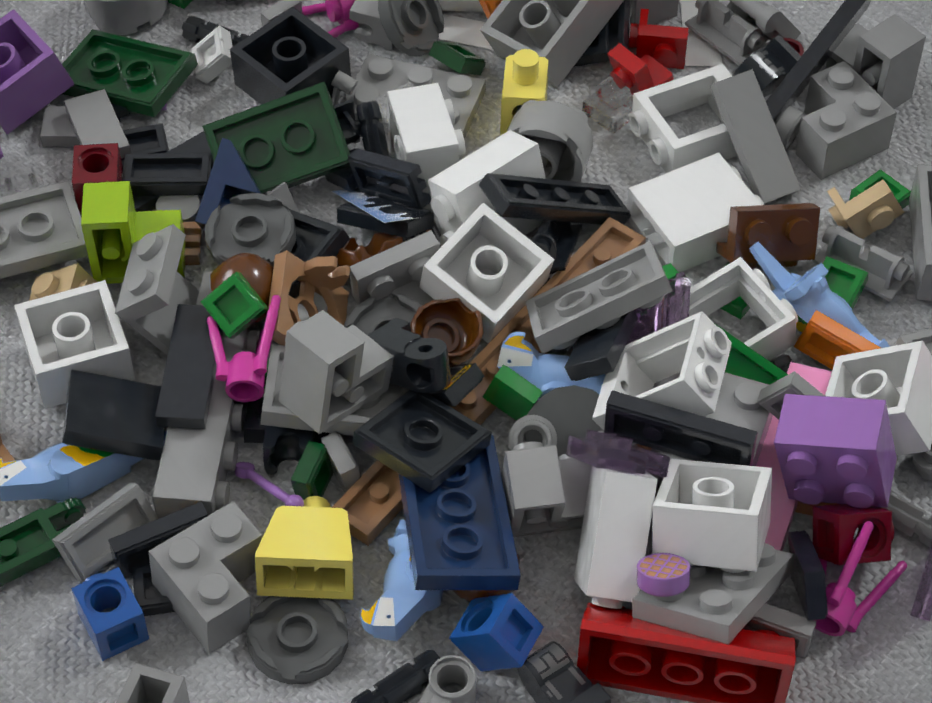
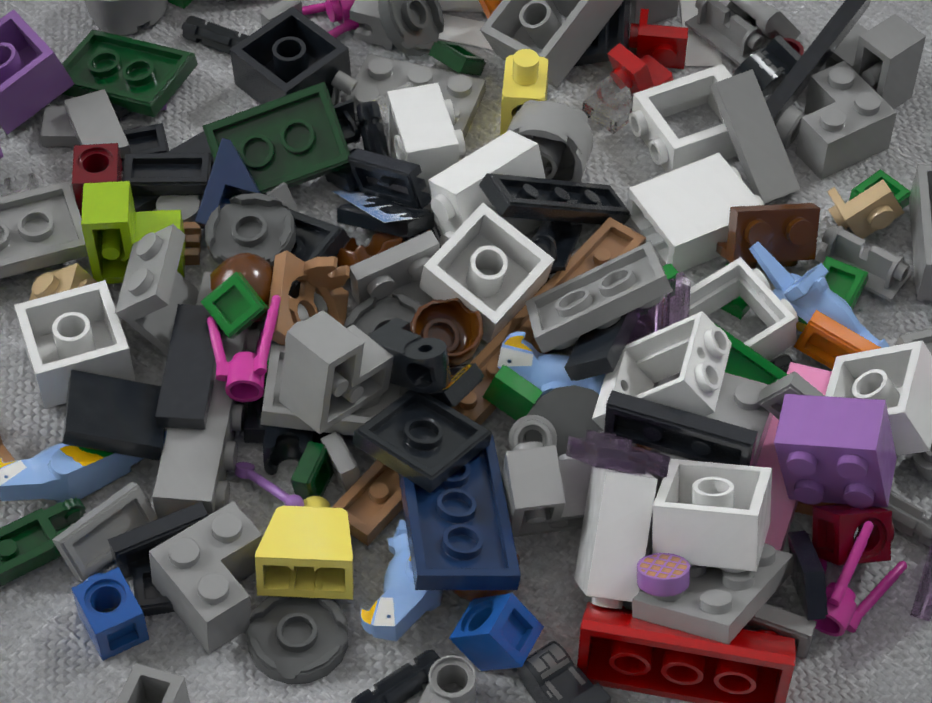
(213, 54): white tile -> none

